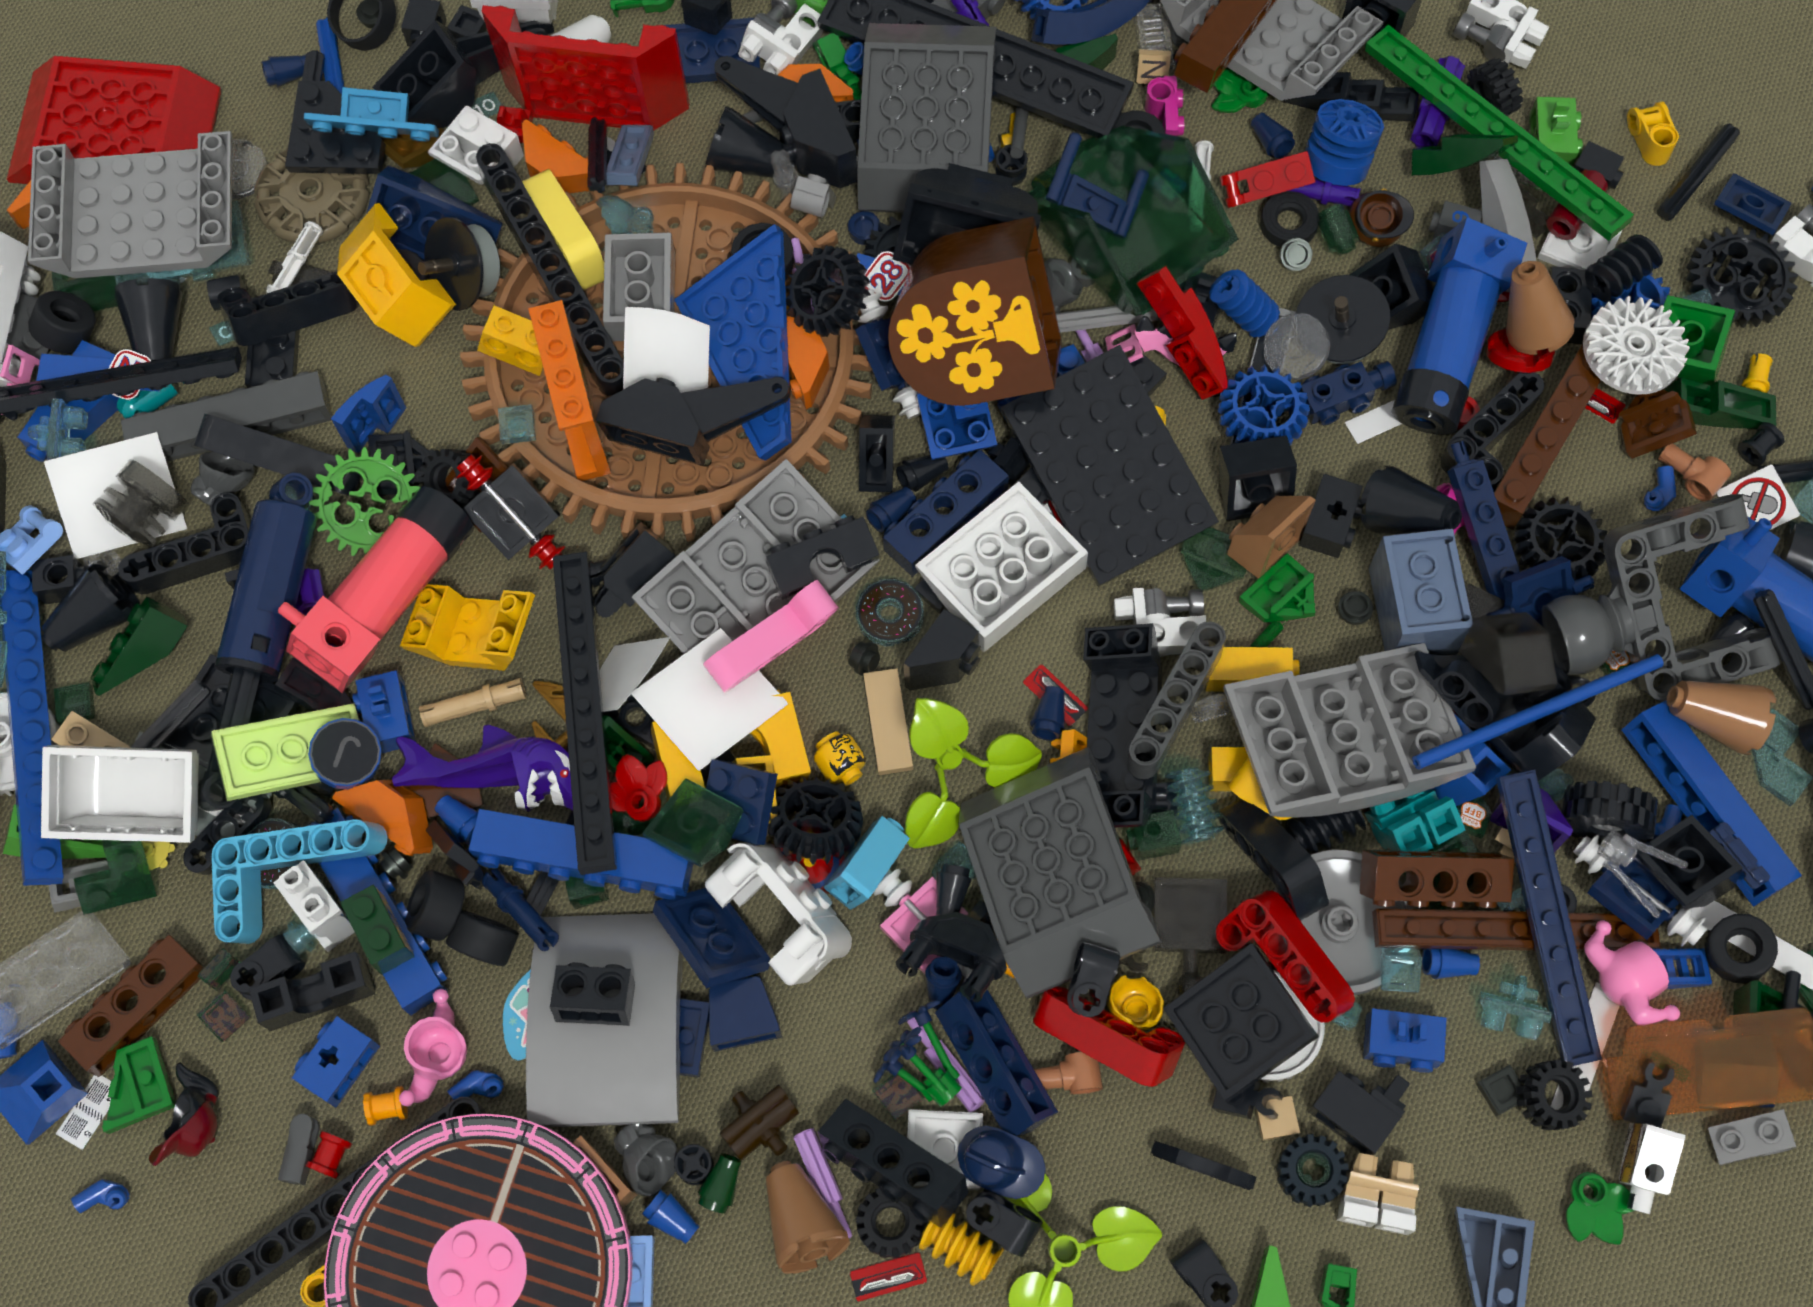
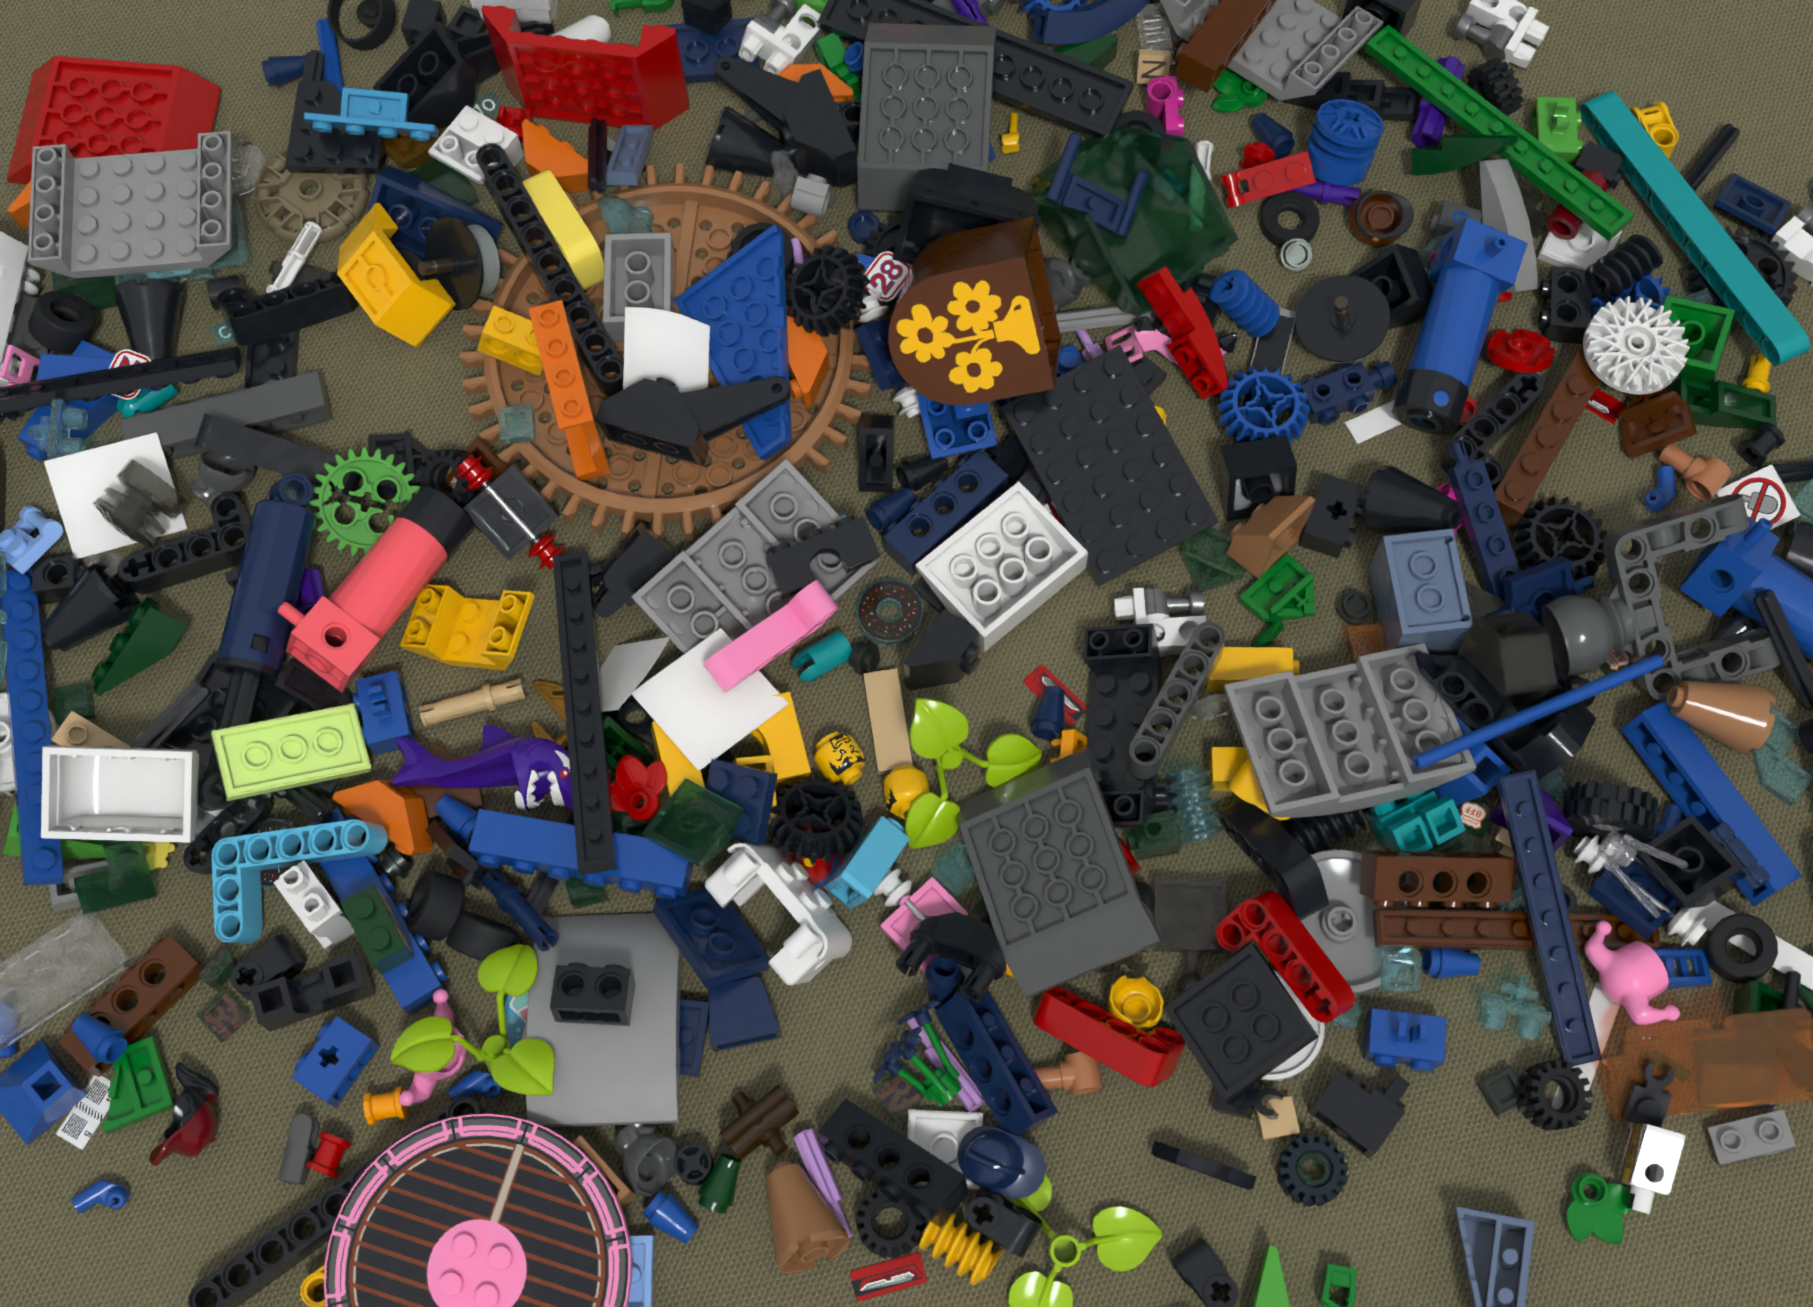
(100, 1039): none -> blue cone
(299, 937): clear light blue plate -> none
(345, 753): black tile -> none
(369, 408): blue slope -> none
(522, 1068): none -> lime plant
(826, 653): none -> teal piece
(902, 788): none -> yellow head
(951, 888): black cone -> none
(1005, 160): black wheel -> none
(1019, 133): dark grey bar -> none
(1094, 972): black piece -> none
(1256, 154): none -> red plate
(1297, 345): clear tile -> none
(1338, 229): clear green brick -> none
(1365, 640): none -> clear orange plate
(1379, 1200): hips -> none
(1536, 311): medium nougat cone -> none
(1696, 230): none -> teal beam

